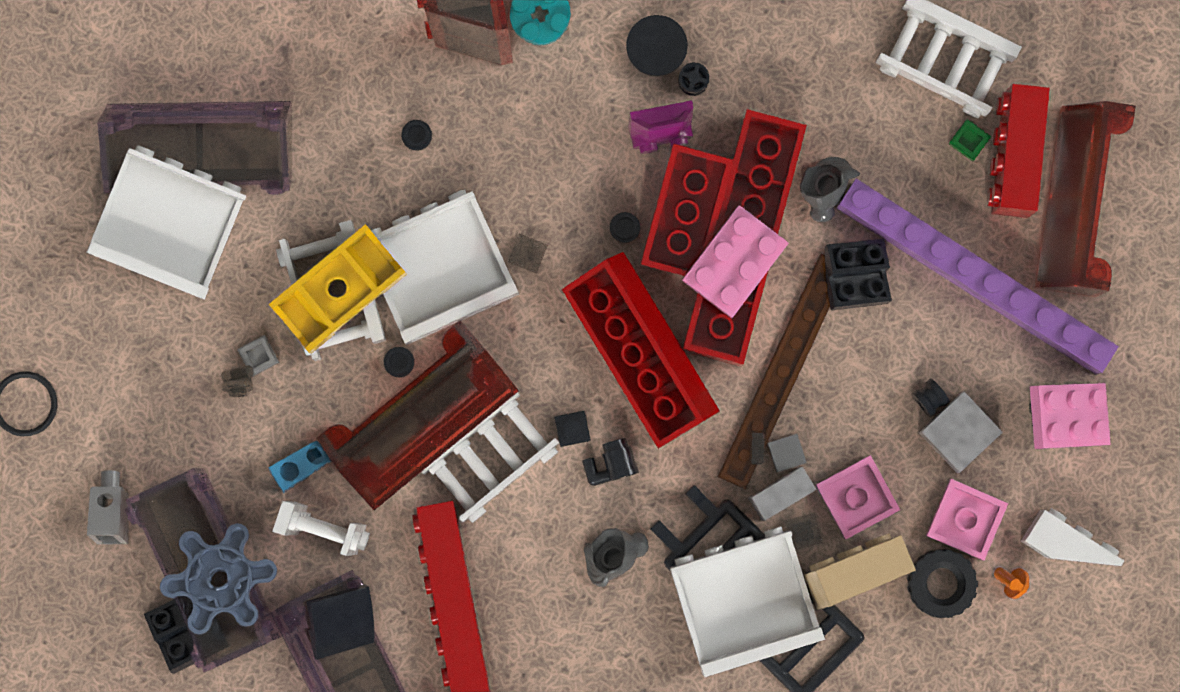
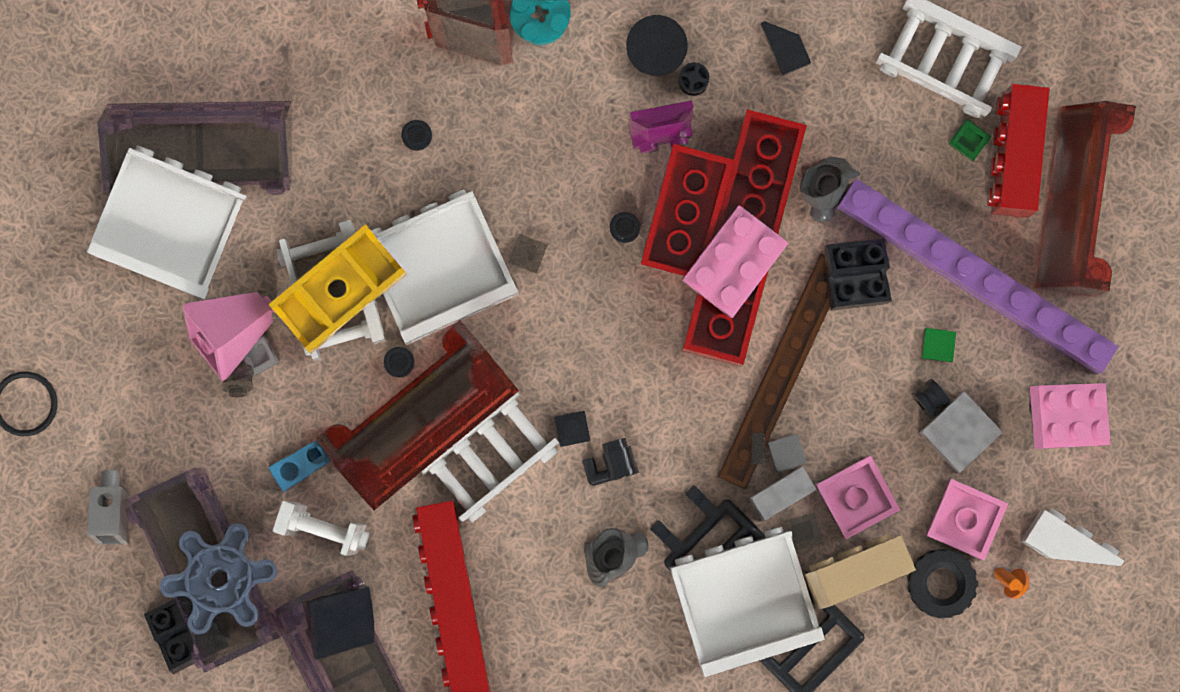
(227, 328): none -> bright pink slope
(640, 349): red brick -> none
(786, 48): none -> black tile
(938, 345): none -> green tile

